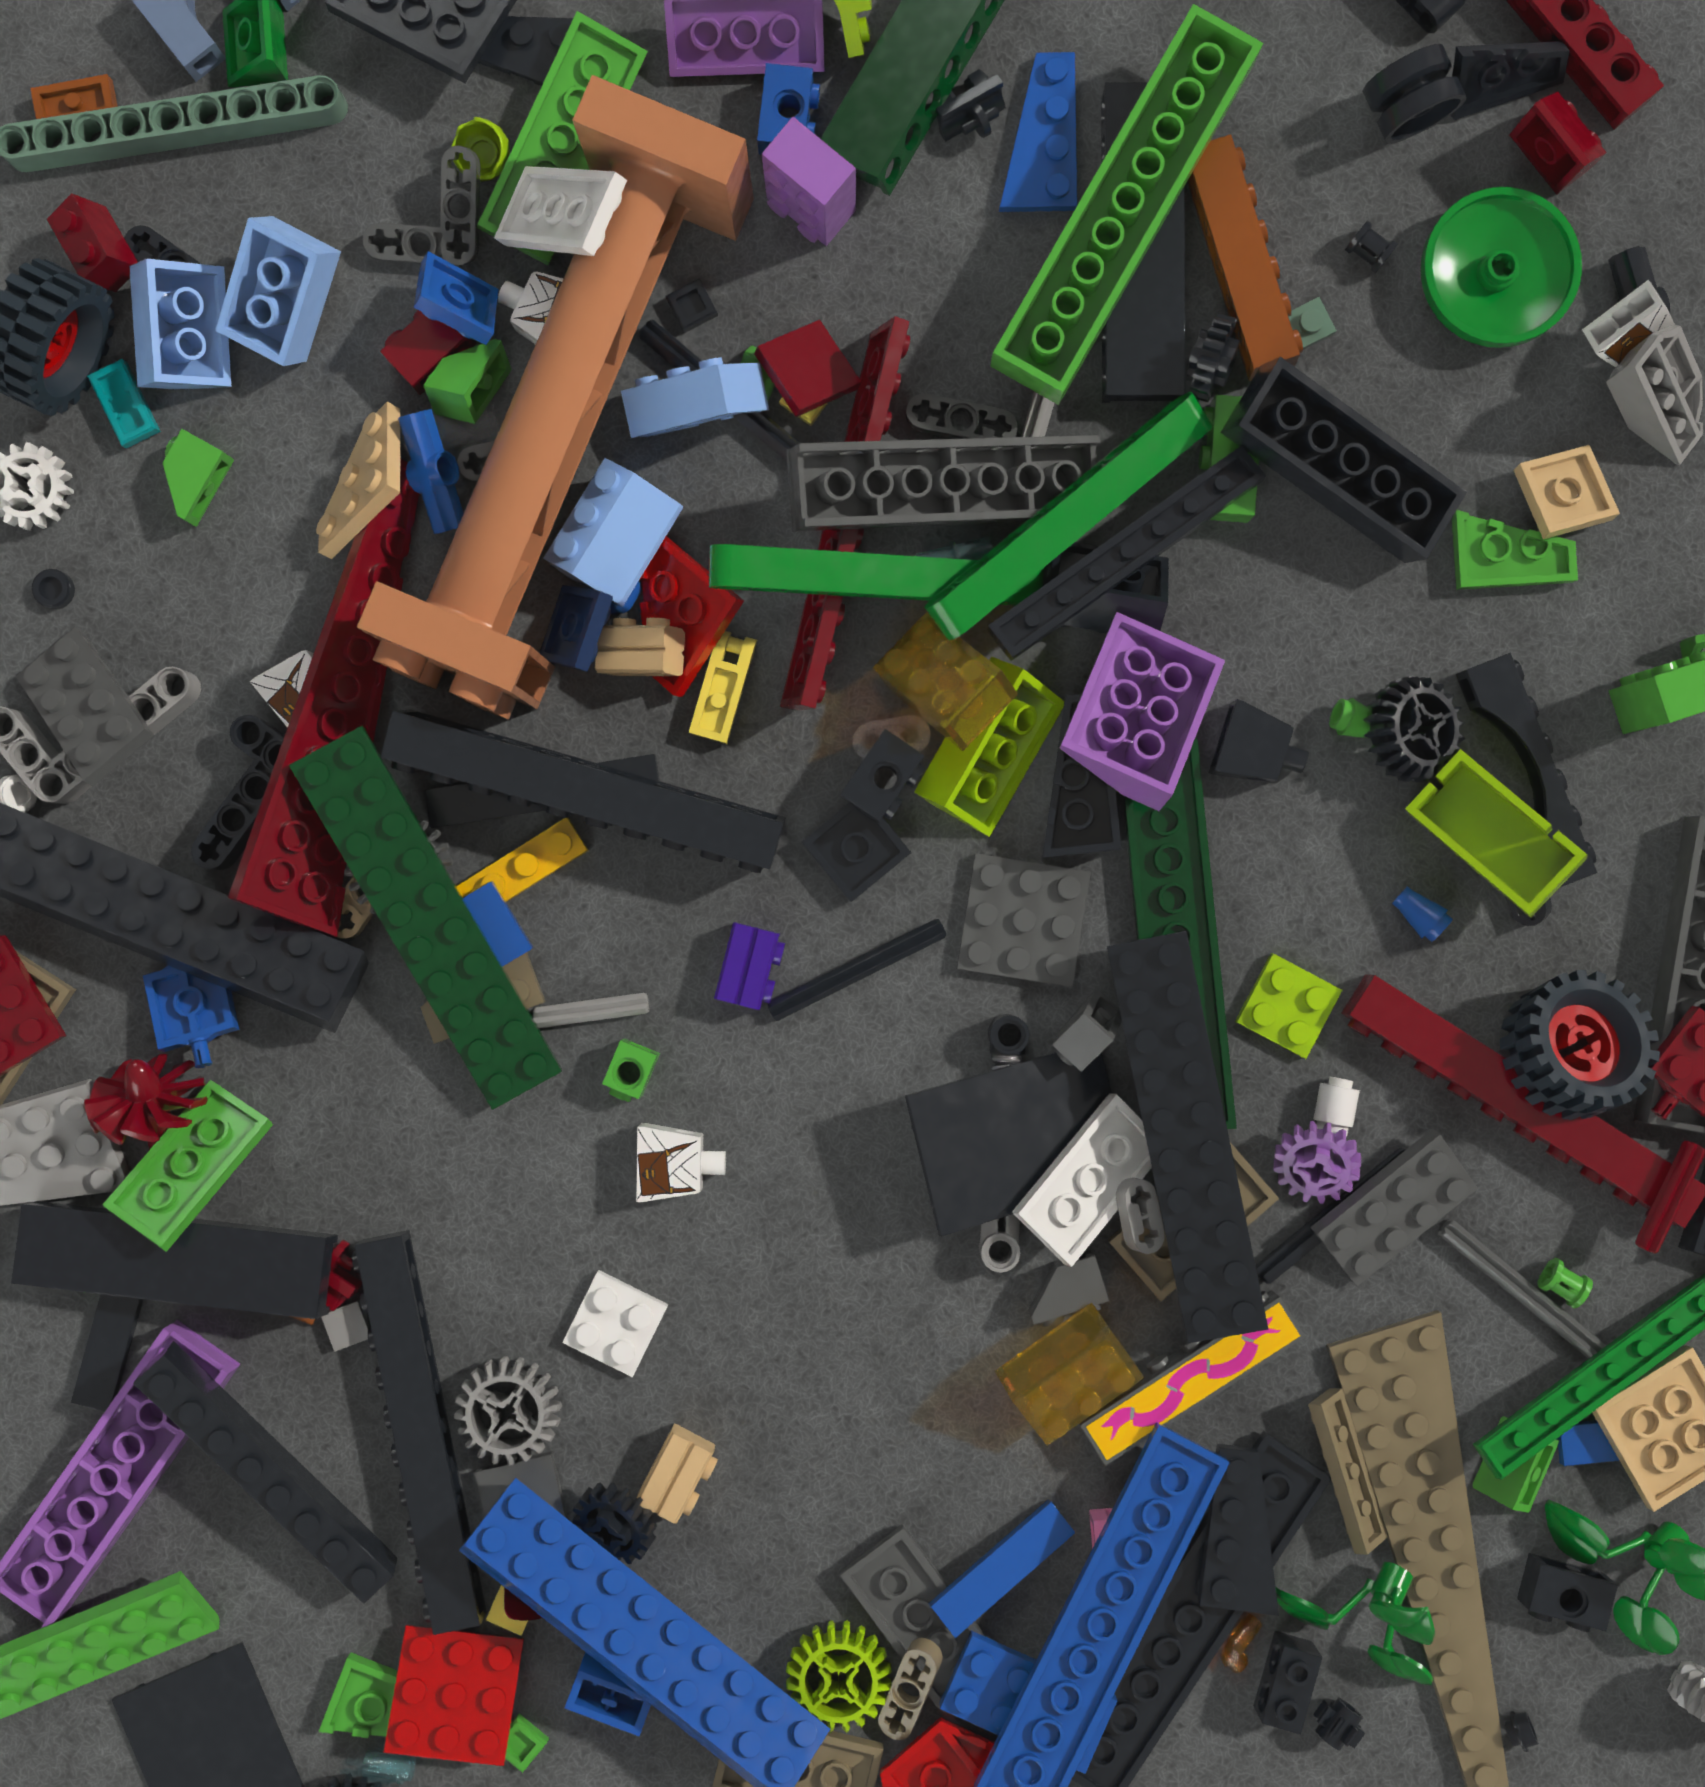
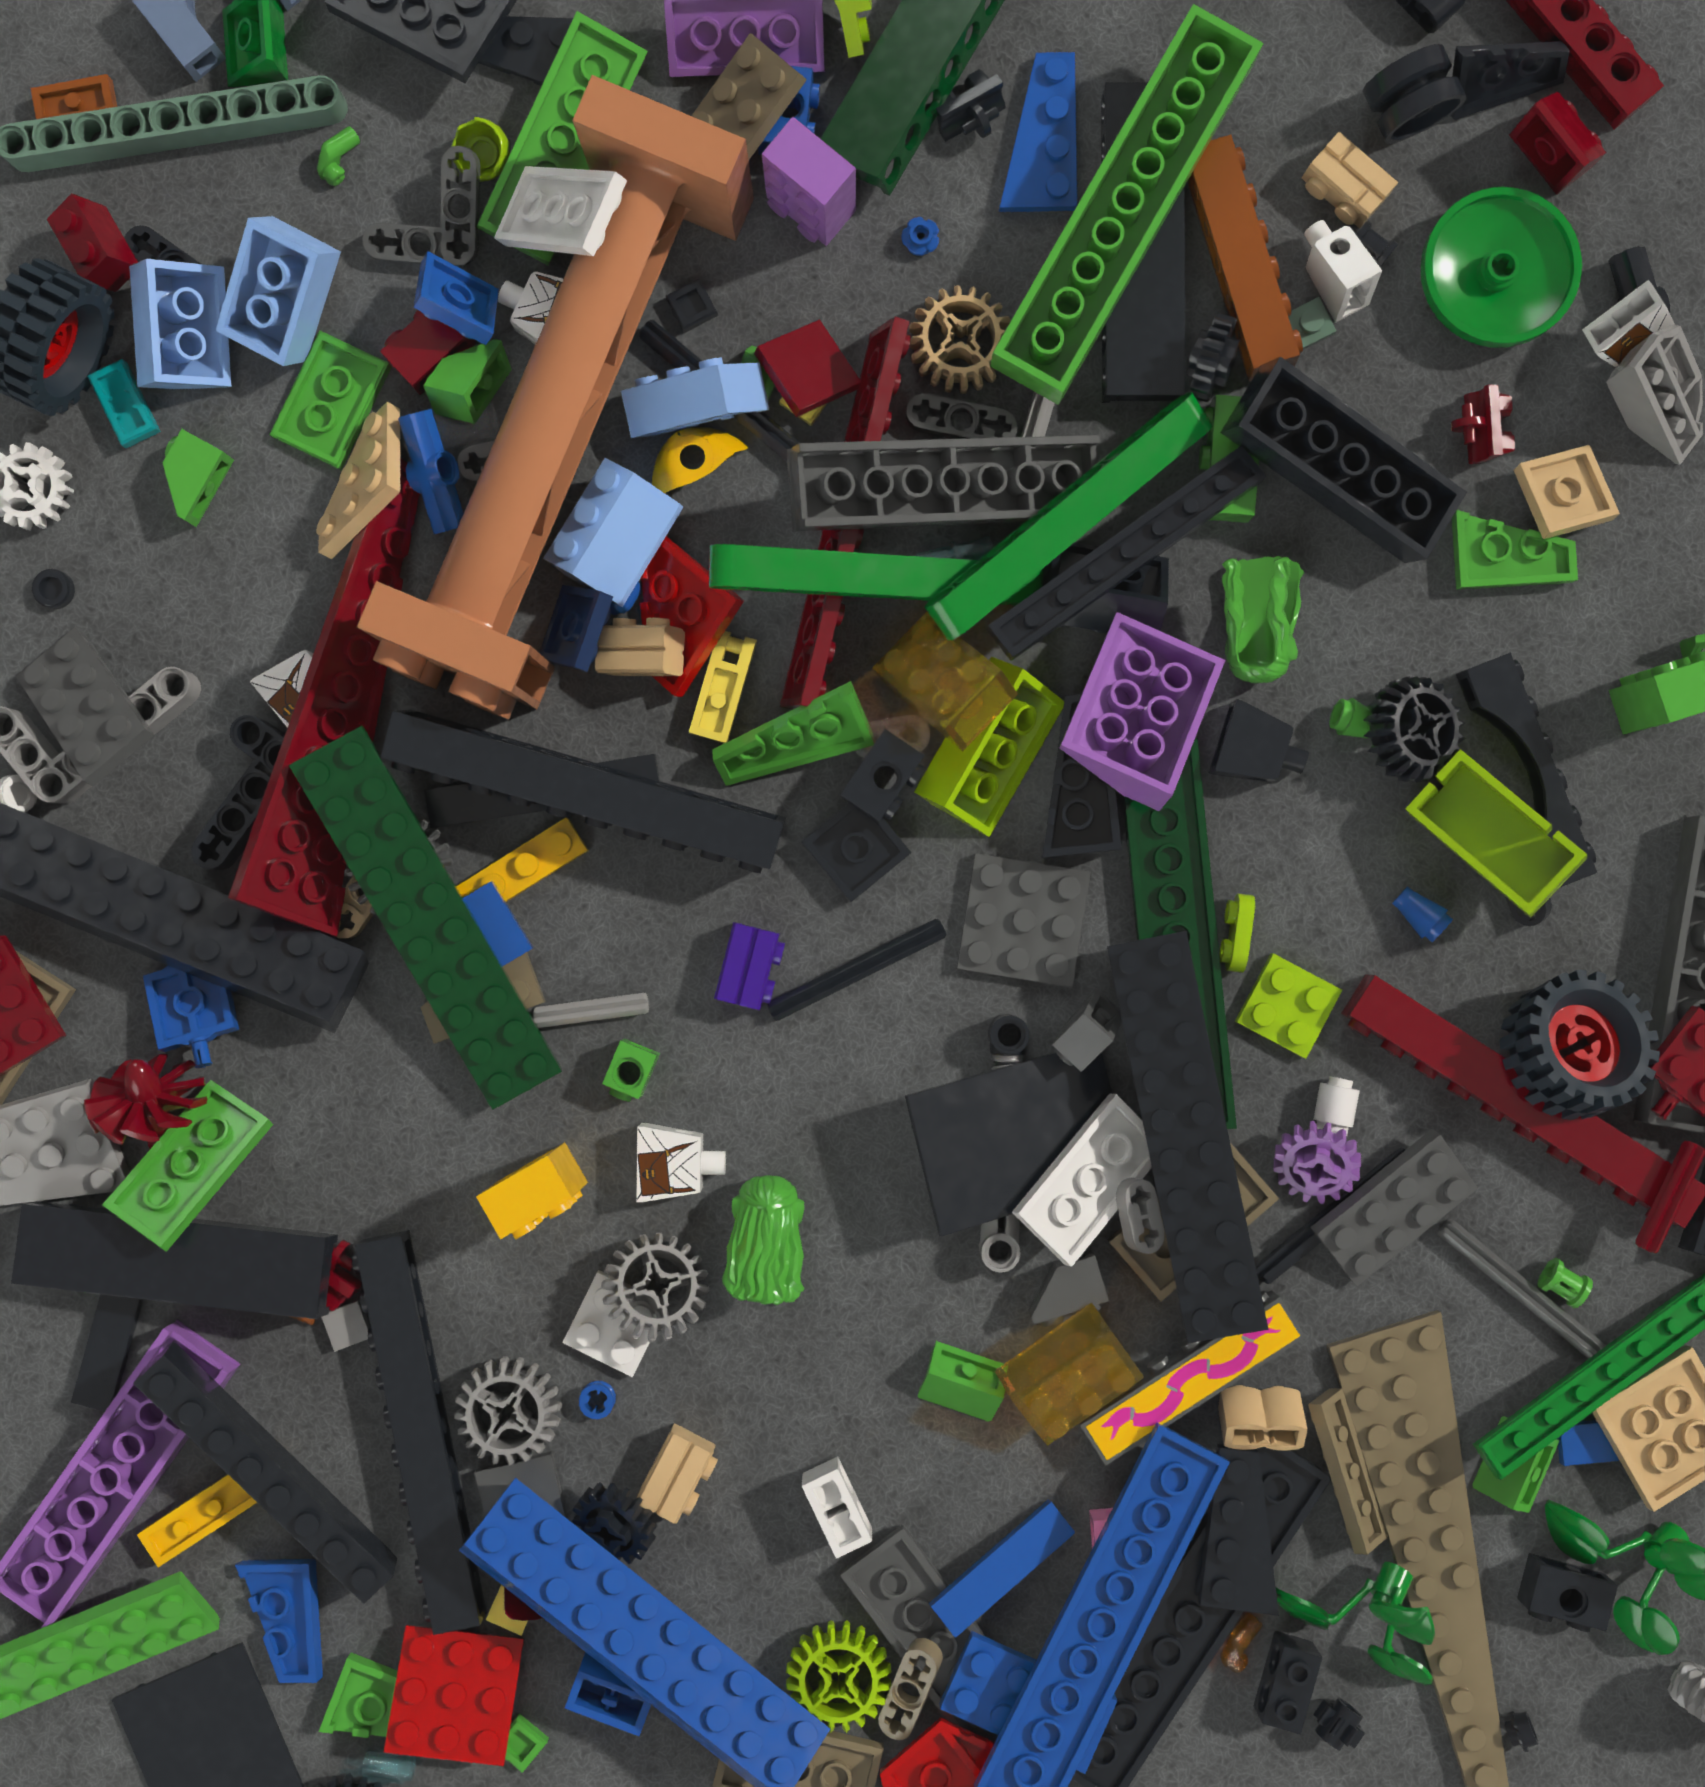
(195, 1519): none -> yellow plate
(288, 1608): none -> blue wing
(330, 400): none -> bright green tile
(331, 153): none -> bright green arm
(533, 1193): none -> yellow brick
(595, 1413): none -> blue bush
(673, 1281): none -> light grey gear
(717, 447): none -> yellow piece
(750, 93): none -> dark tan plate
(765, 1242): none -> bright green hair
(804, 735): none -> bright green wing
(837, 1507): none -> white brick
(920, 246): none -> blue plate
(950, 325): none -> tan gear
(962, 1382): none -> bright green panel
(1236, 948): none -> lime plate
(1261, 616): none -> bright green hair
(1262, 1418): none -> tan brick
(1341, 269): none -> white torso
(1348, 181): none -> tan brick
(1482, 424): none -> dark red hips

